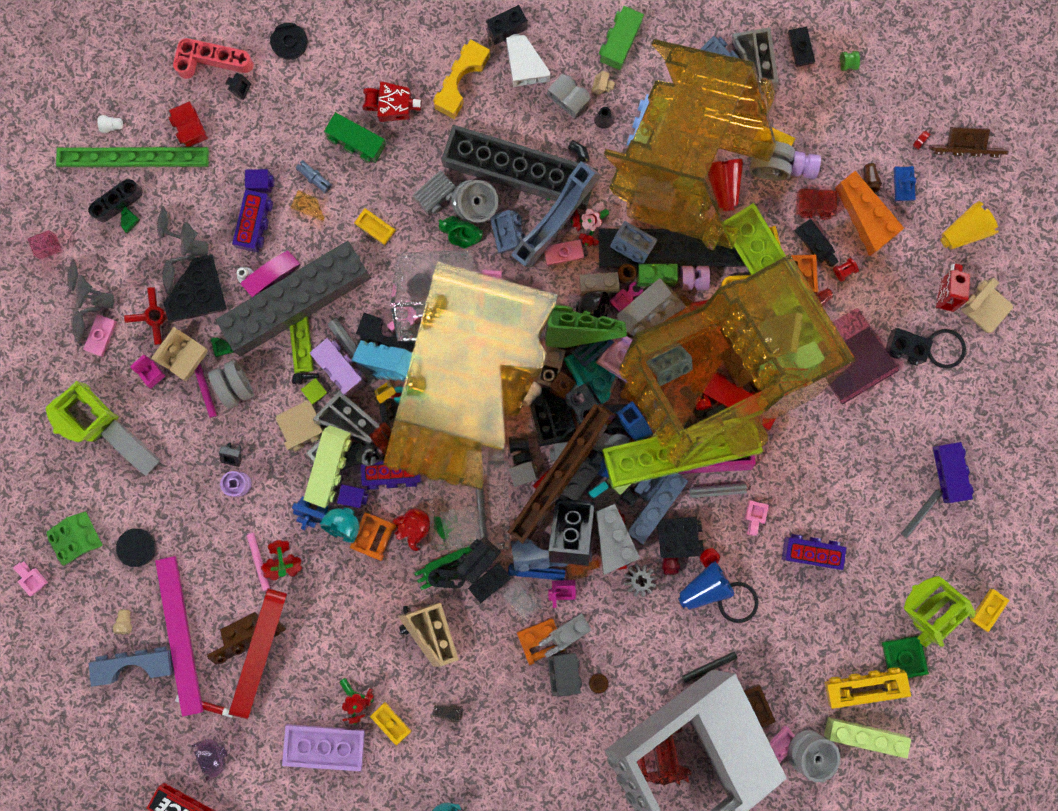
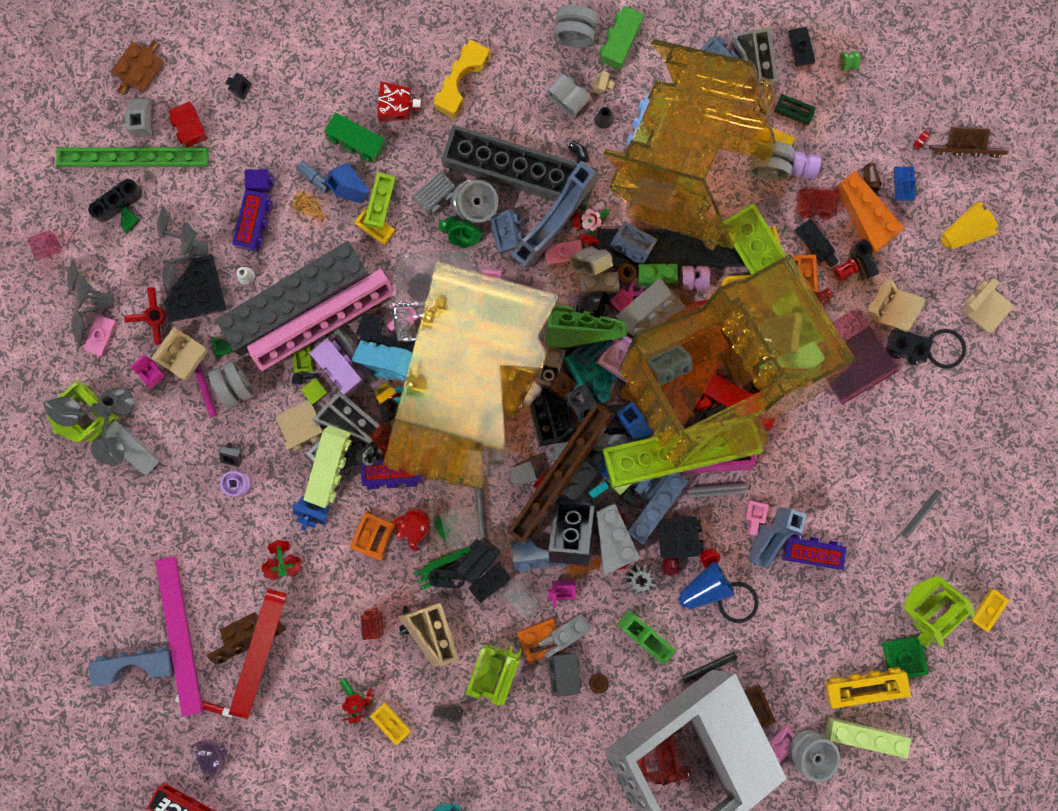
(31, 580): bright pink plate -> none
(73, 538): bright green bracket -> none
(109, 124): white piece -> none
(116, 400): none -> dark grey plant
(123, 623): tan piece -> none
(136, 547): black tile -> none
(137, 67): none -> dark orange plate
(139, 117): none -> light grey slope
(214, 59): coral beam -> none
(257, 560): bright pink bar -> none
(270, 273): dark pink slope -> none
(287, 46): black tile -> none
(320, 320): none -> bright pink brick
(323, 747): lavender plate -> none
(341, 523): teal cylinder -> none
(347, 184): none -> blue slope
(352, 496): dark purple brick -> none
(371, 99): red bush -> none
(371, 624): none -> clear red brick
(379, 201): none -> lime plate
(489, 673): none -> lime animal
(506, 24): black hinge -> none
(519, 444): black bush -> none
(522, 458): black tile -> none
(524, 62): white slope -> none
(549, 573): blue axle -> none
(575, 26): none -> light grey wheel
(591, 261): none -> light grey brick
(646, 637): none -> bright green slope
(726, 182): red cone -> none
(771, 538): none -> sand blue arch
(778, 110): none -> dark green tile
(865, 262): none -> black piece
(895, 307): none -> tan bracket
(953, 472): dark purple brick -> none
(956, 286): red torso -> none

